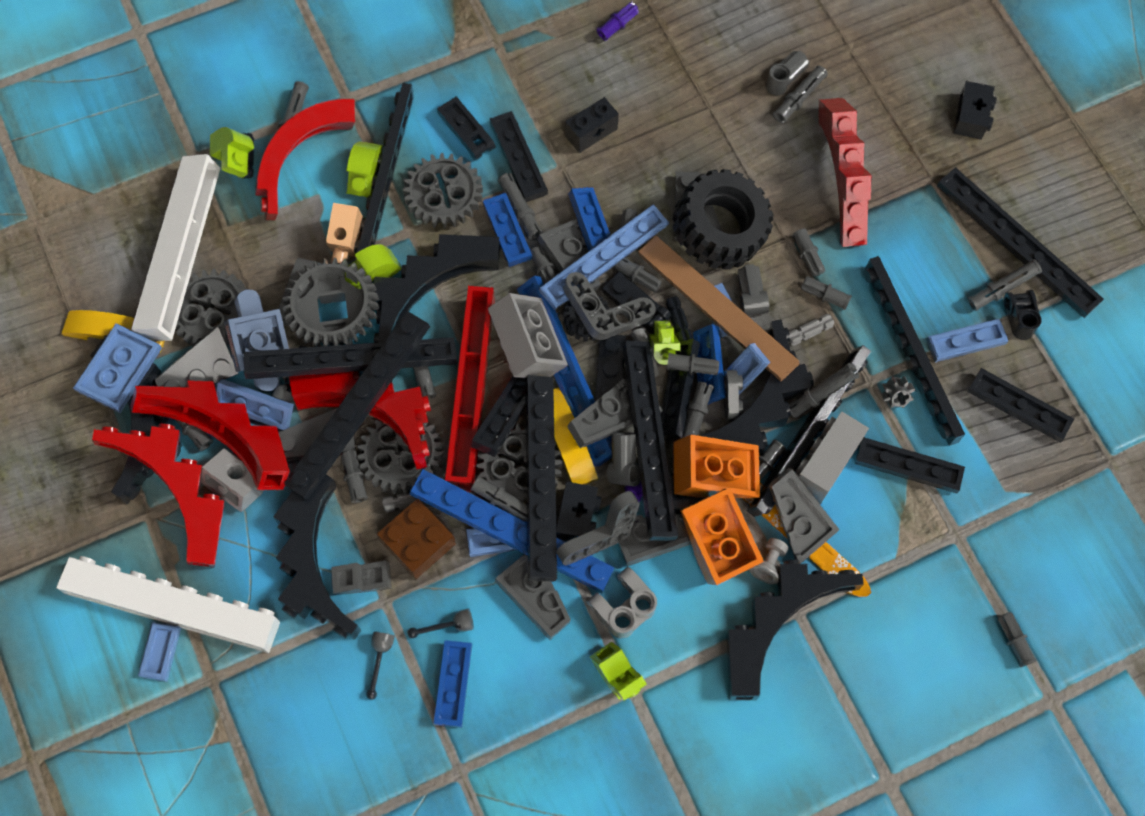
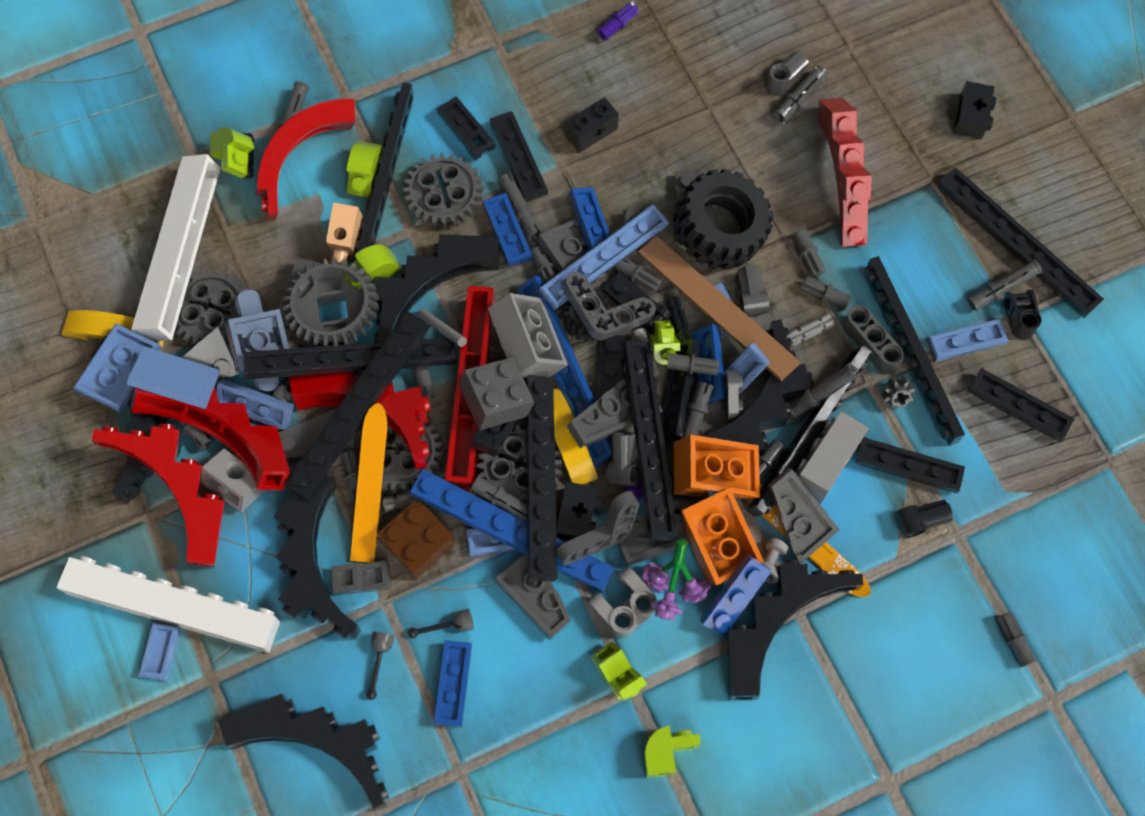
(173, 377): none -> medium blue tile
(275, 721): none -> black arch
(369, 485): none -> light orange piece
(442, 327): none -> light grey bar
(496, 393): none -> dark grey brick
(657, 579): none -> medium lavender plant
(660, 748): none -> lime brick
(735, 595): none -> plate
(872, 328): none -> dark grey beam
(916, 520): none -> black piece

